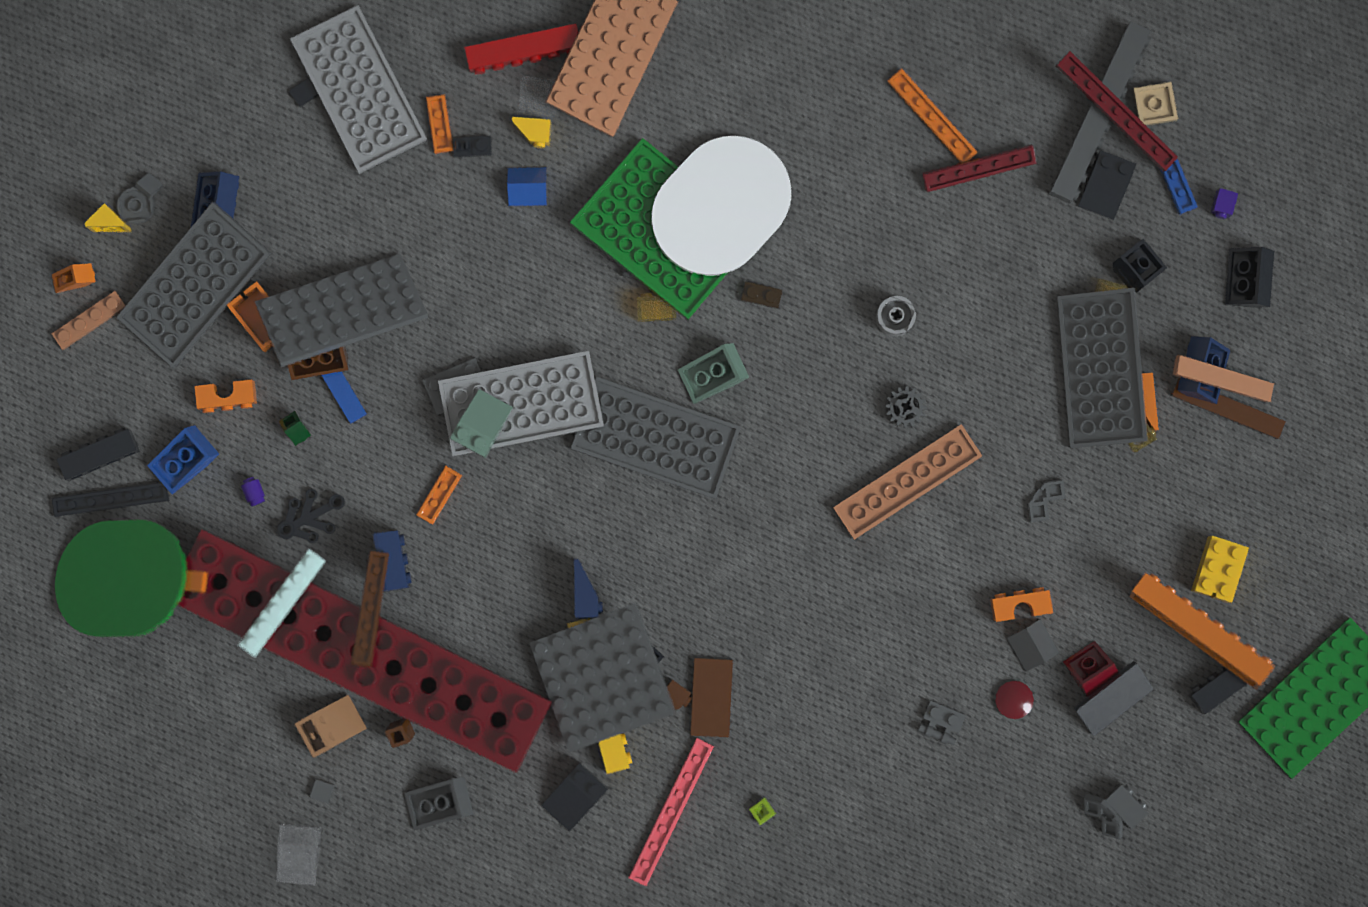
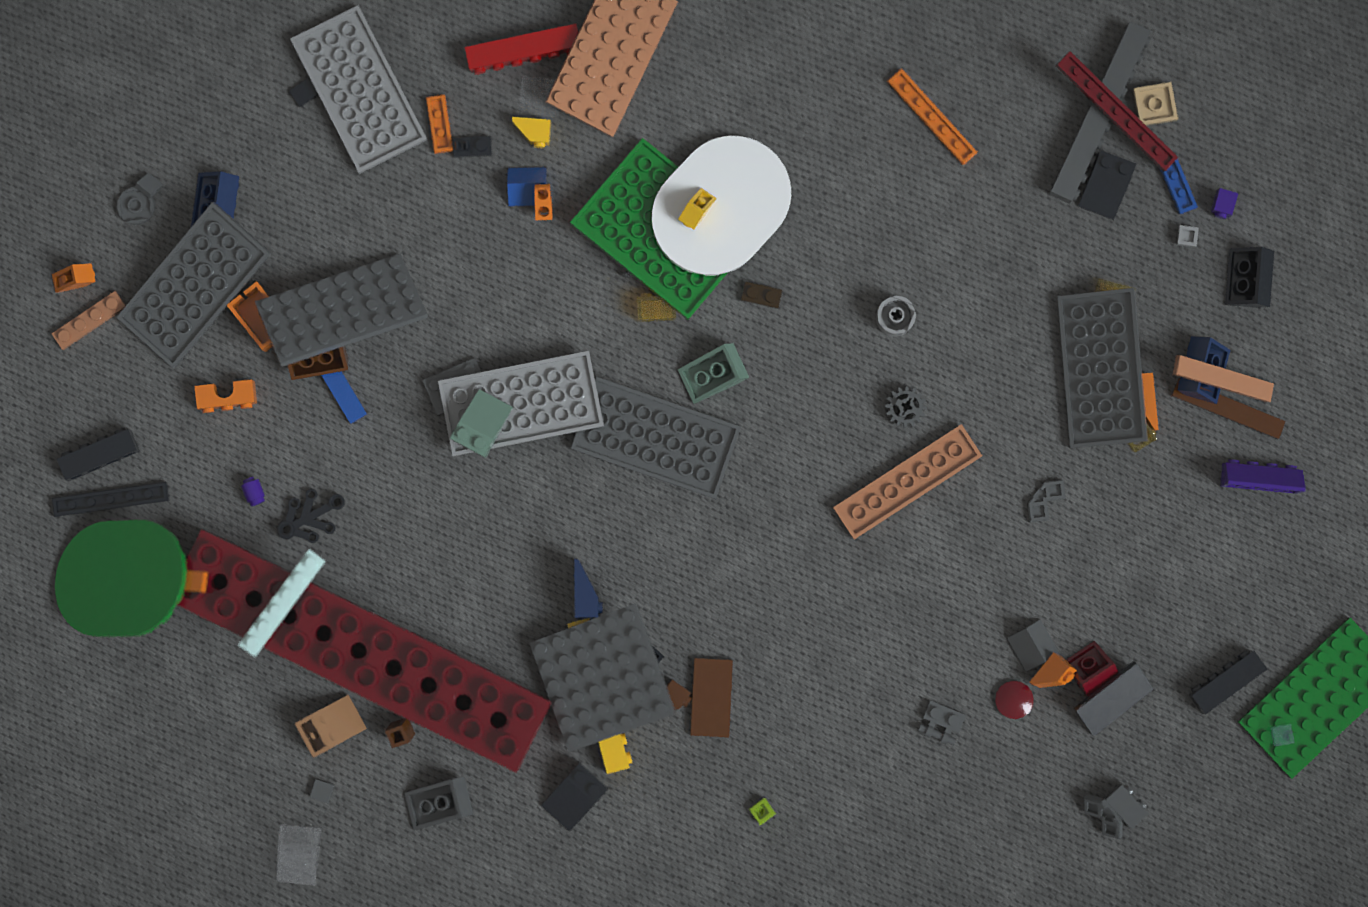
(106, 221): yellow slope -> none
(183, 459): blue slope -> none
(295, 428): dark green brick -> none
(370, 609): reddish brown tile -> none
(396, 574): dark blue slope -> none
(439, 495): orange tile -> none
(543, 202): none -> orange leg
(671, 812): coral tile -> none
(697, 208): none -> yellow slope
(979, 168): dark red tile -> none
(1004, 606): orange arch -> none
(1054, 672): none -> orange slope
(1138, 266): black slope -> none
(1187, 236): none -> light grey plate
(1201, 631): orange brick -> none
(1220, 569): yellow piece -> none
(1262, 477): none -> dark purple slope
(1282, 735): none -> clear light blue tile

